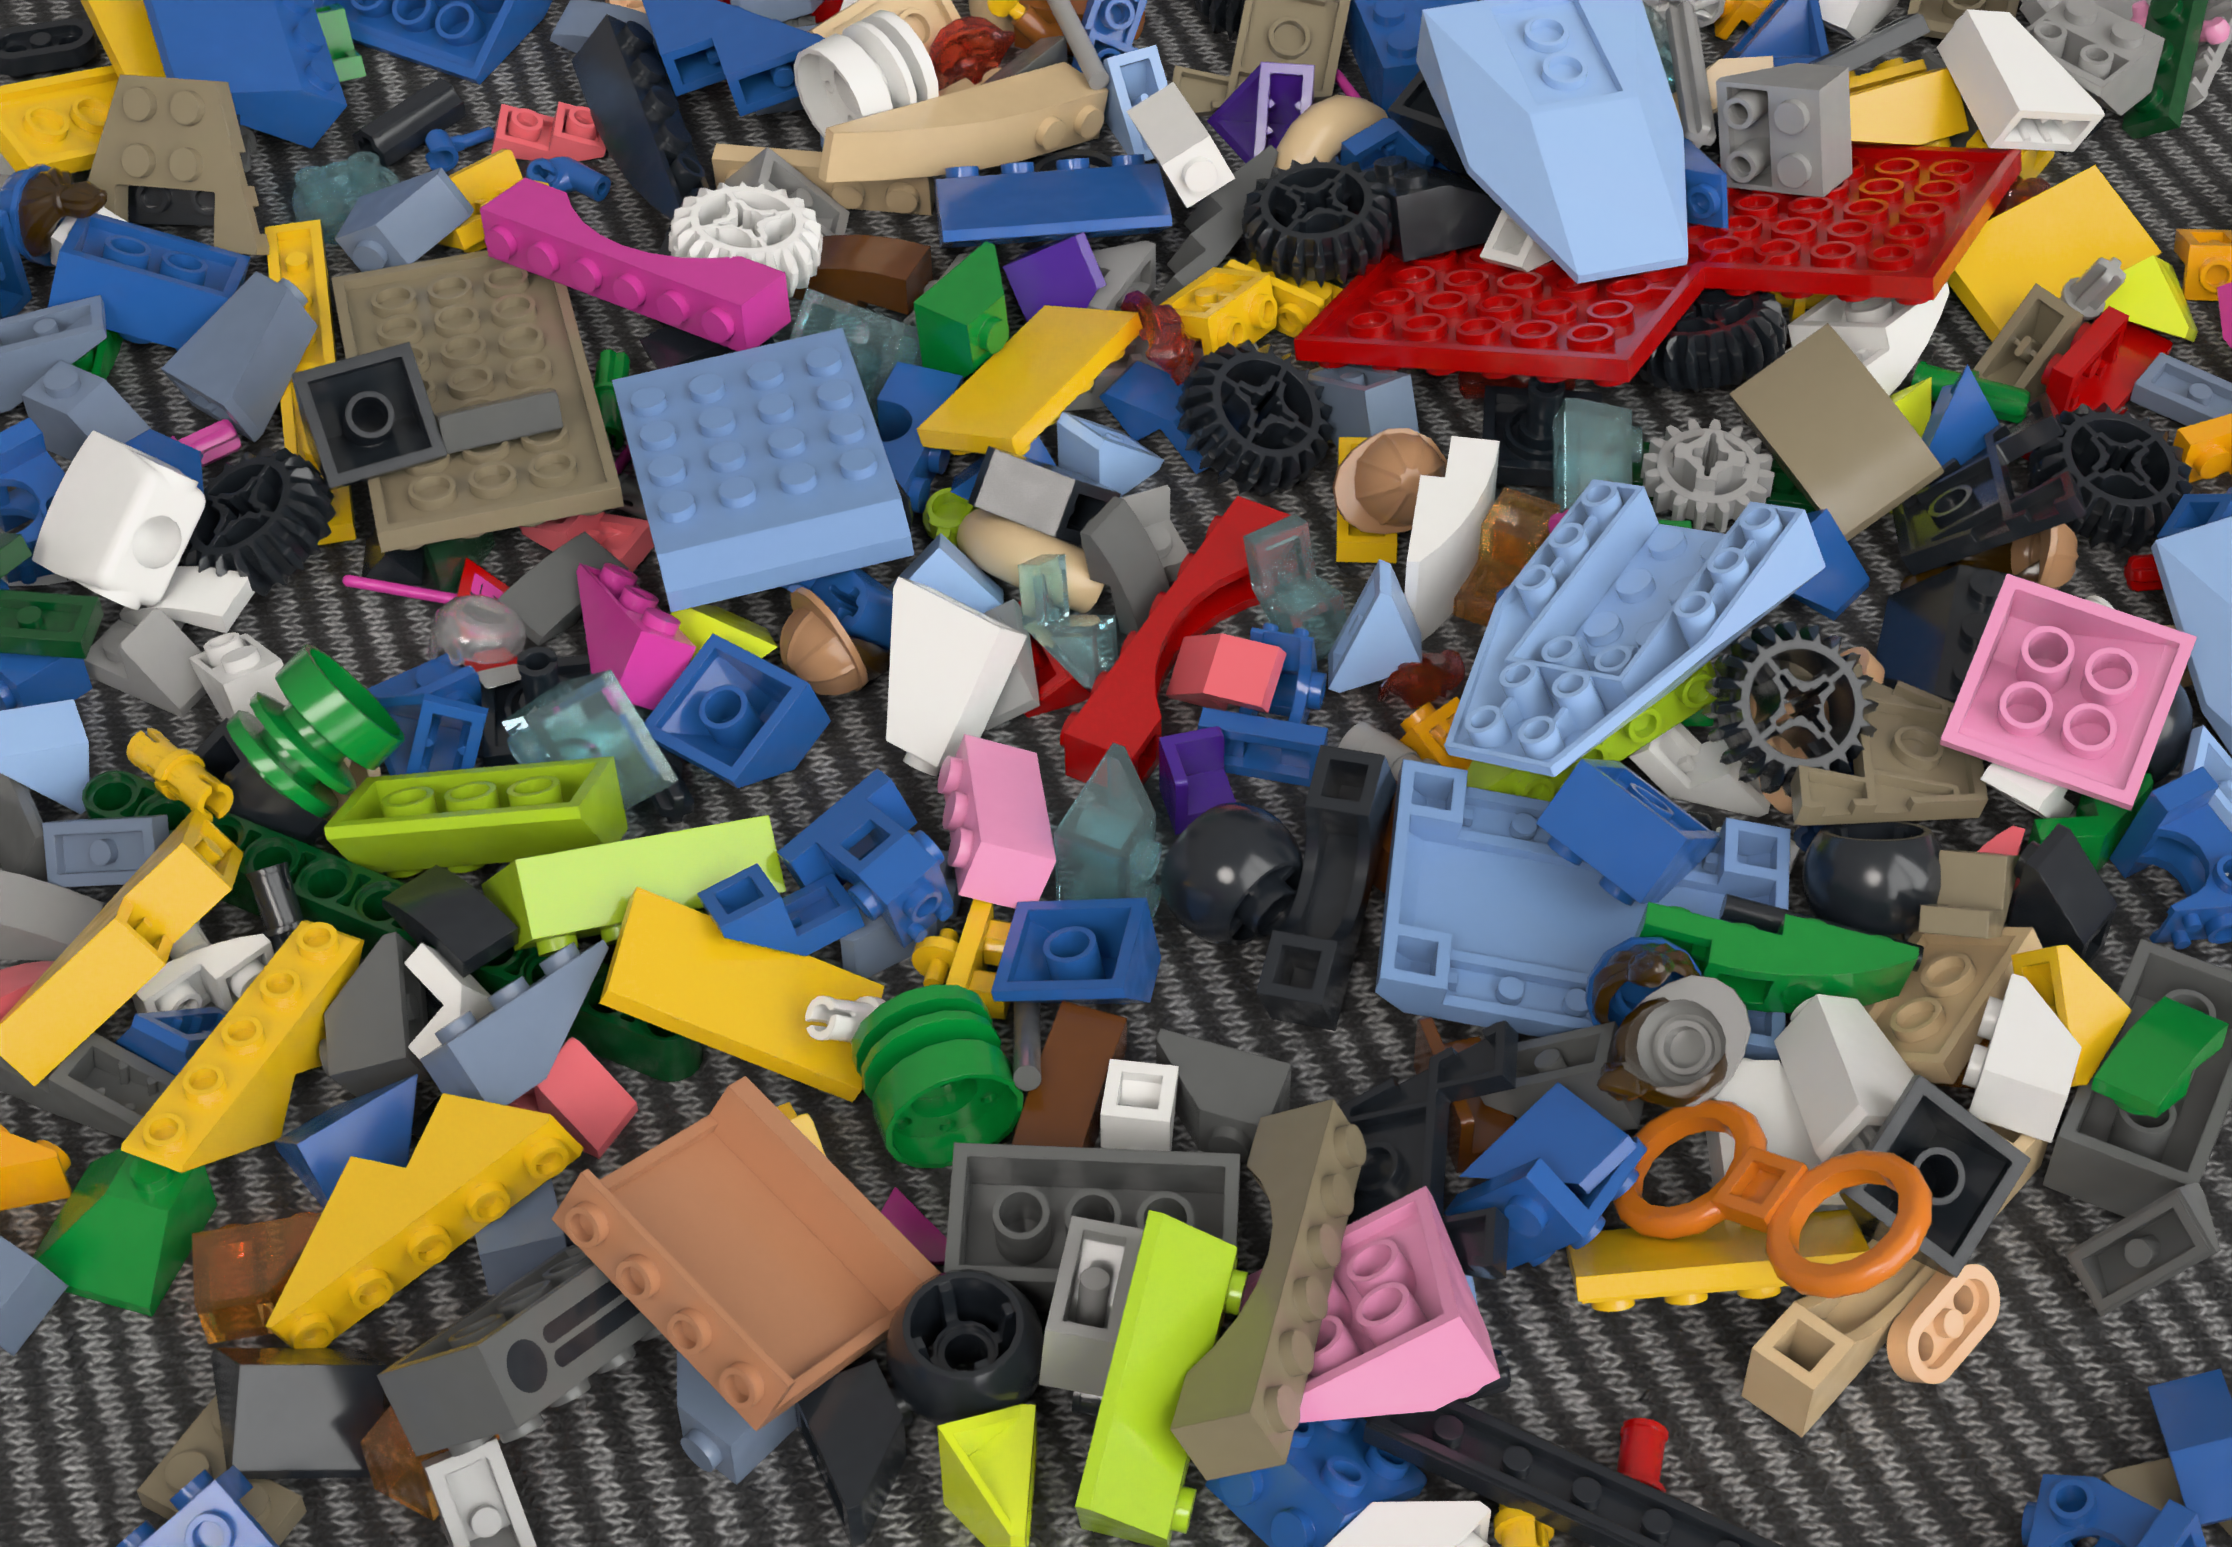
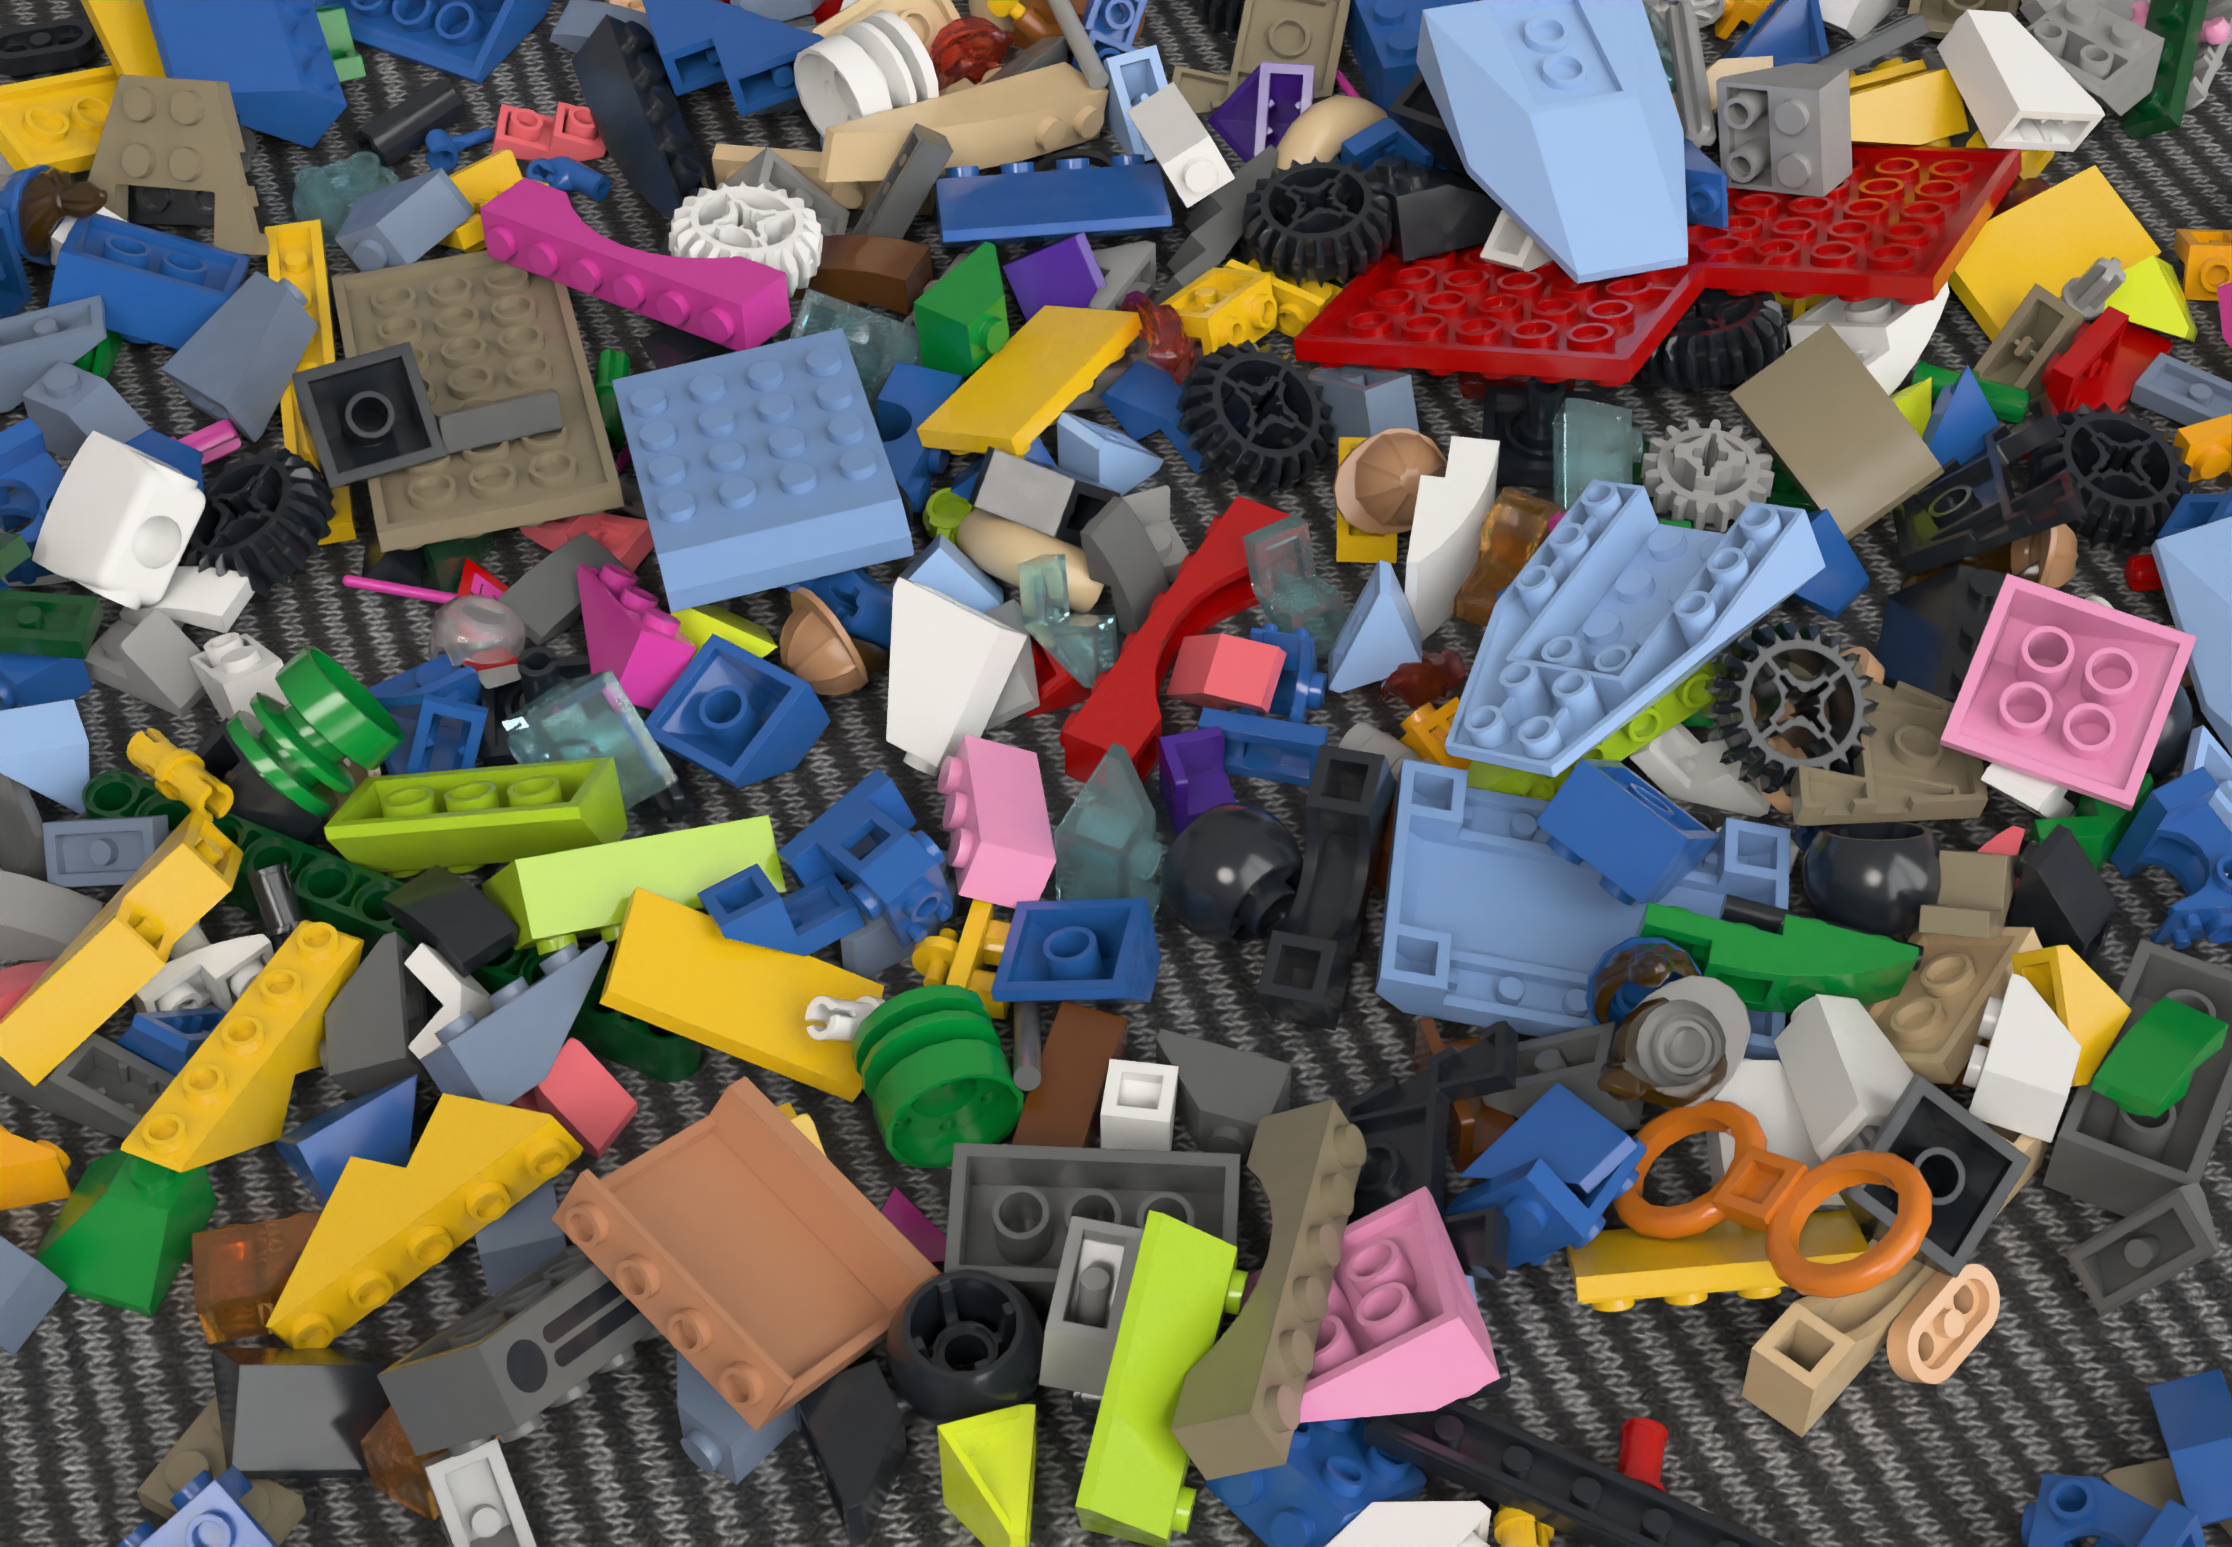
(905, 184): none -> dark grey piece

